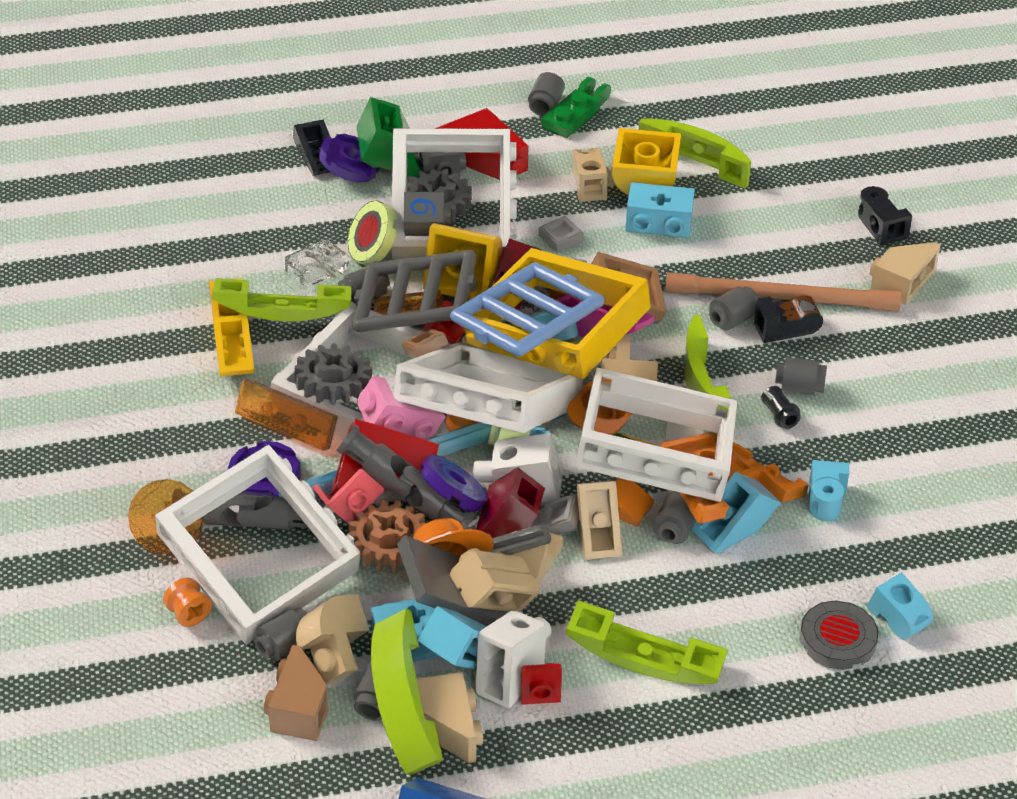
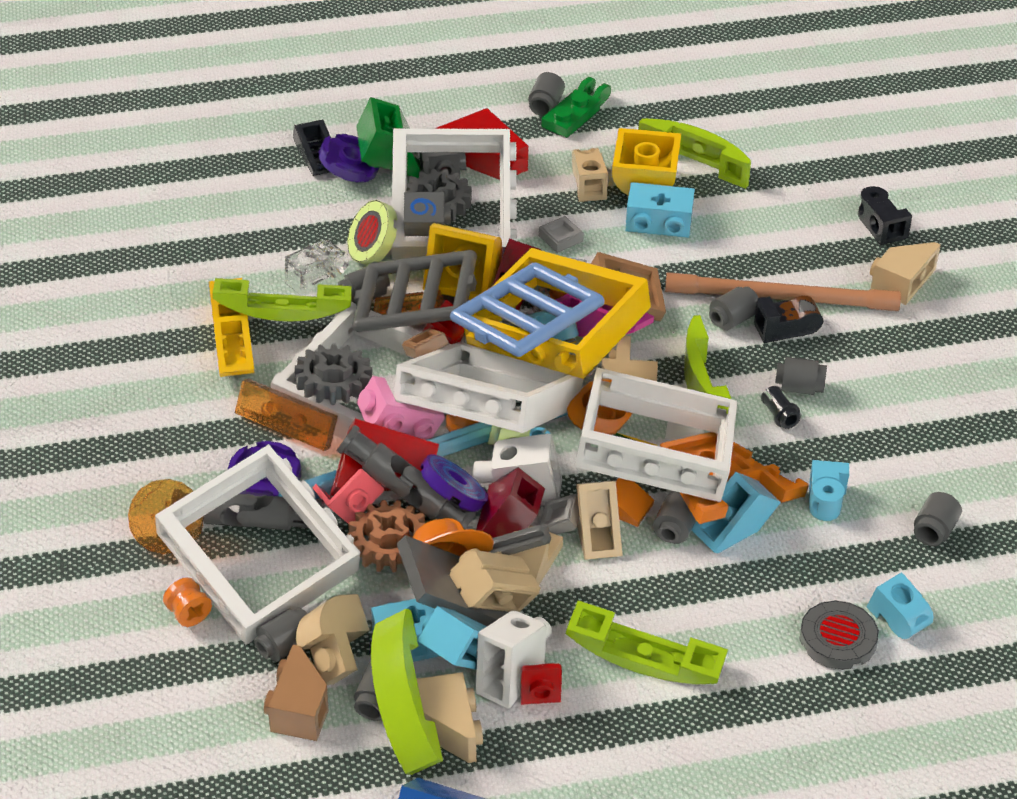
(937, 518): none -> dark grey brick

